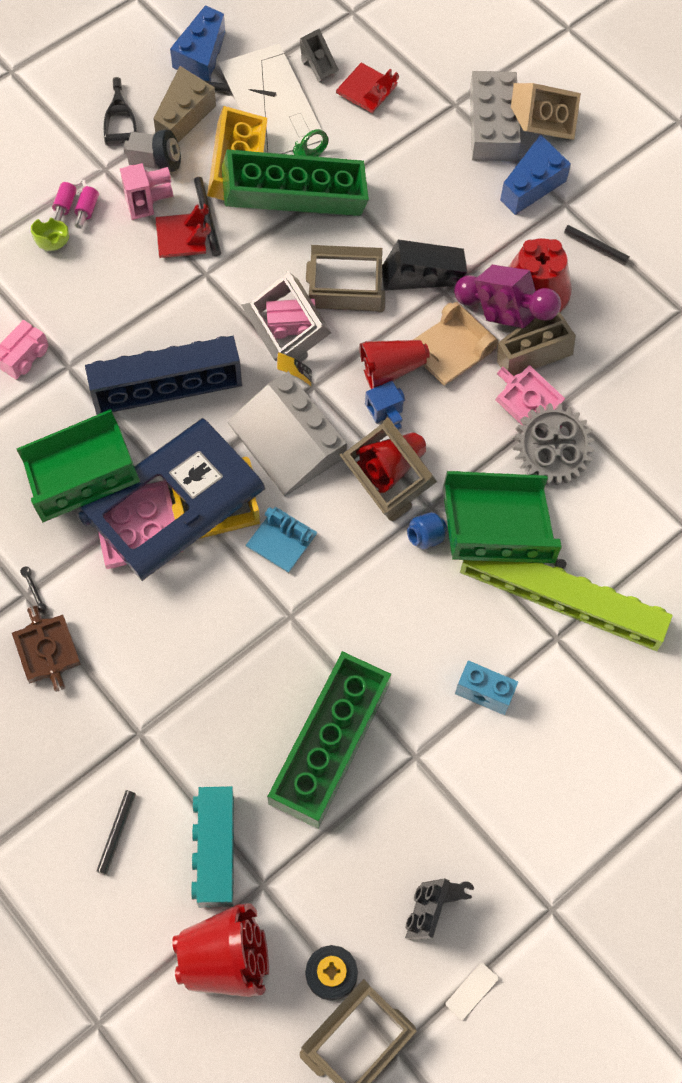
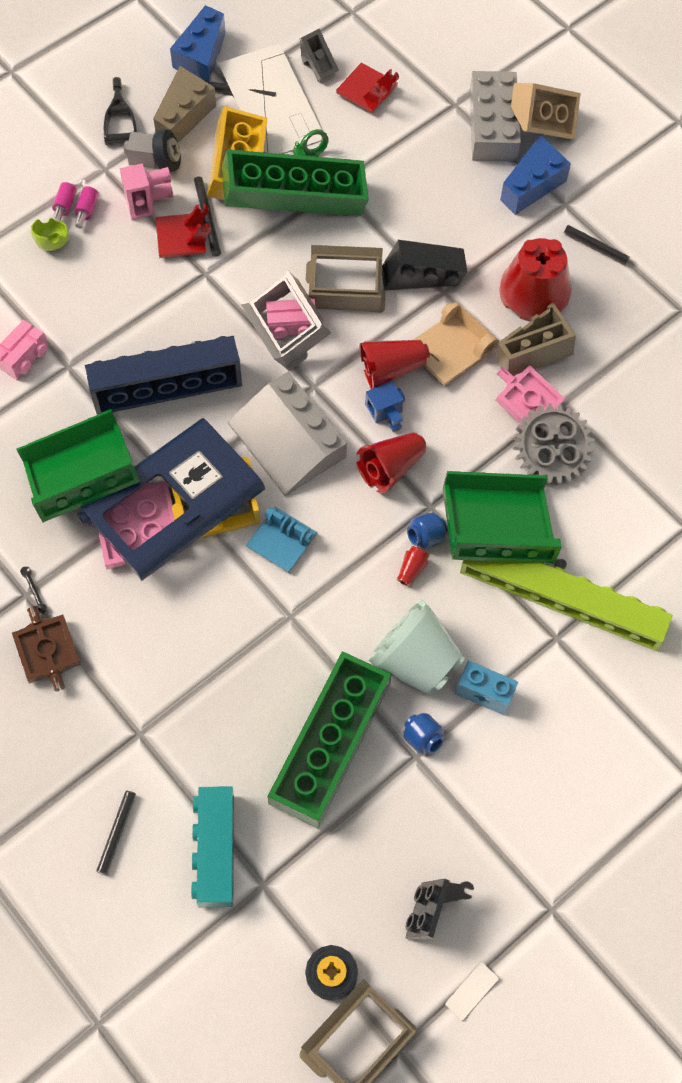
(223, 954): red cone -> none
(295, 368): yellow sticker -> none
(402, 502): dark tan piece -> none
(413, 564): none -> red cone
(418, 650): none -> light aqua cone
(423, 733): none -> blue head
(508, 296): magenta brick -> none

